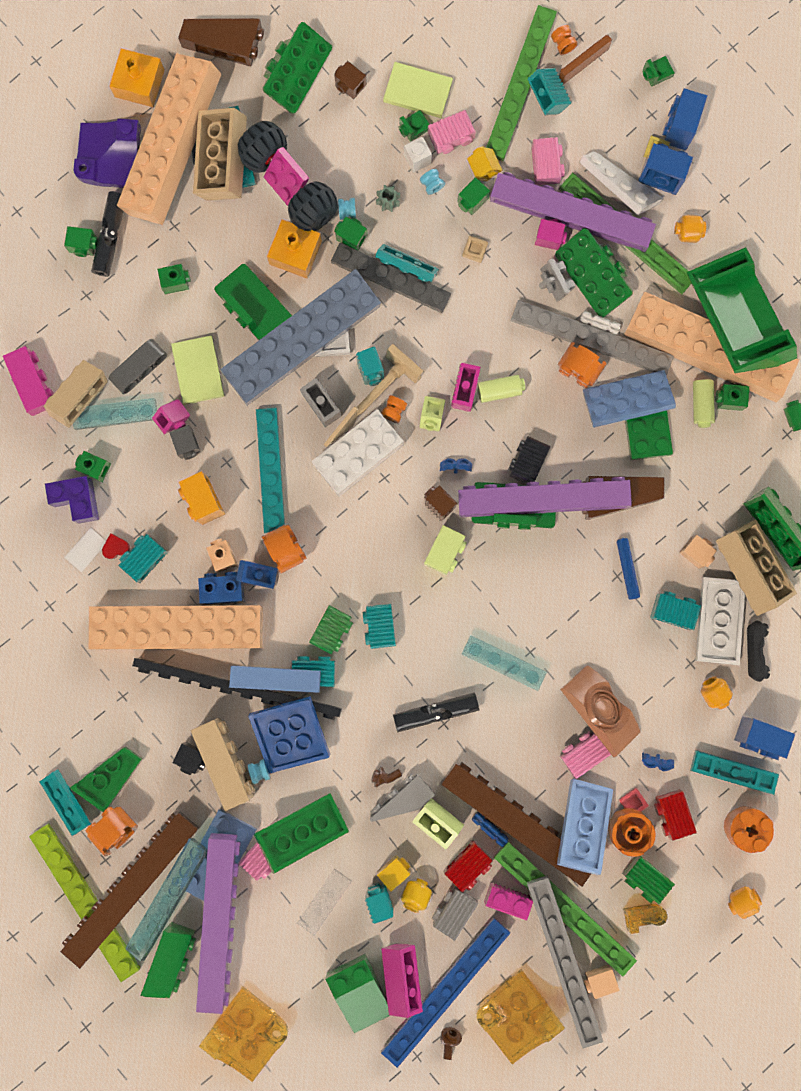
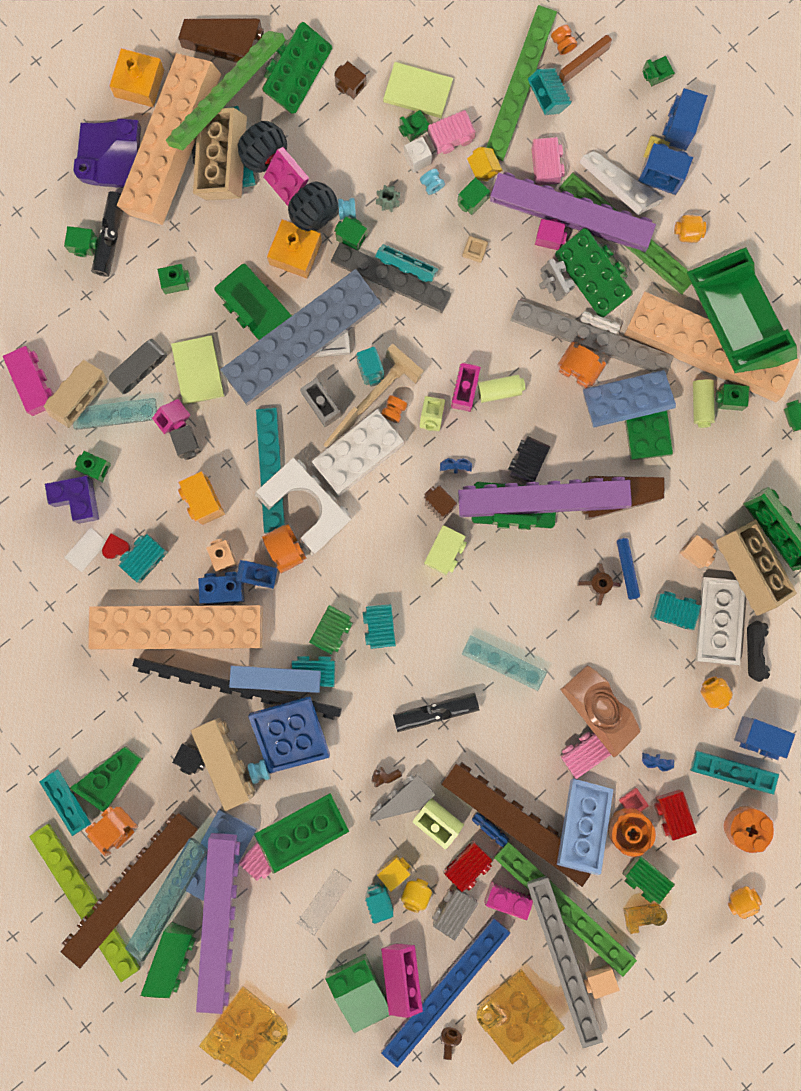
(225, 90): none -> bright green plate
(295, 478): none -> white arch
(594, 585): none -> reddish brown brick

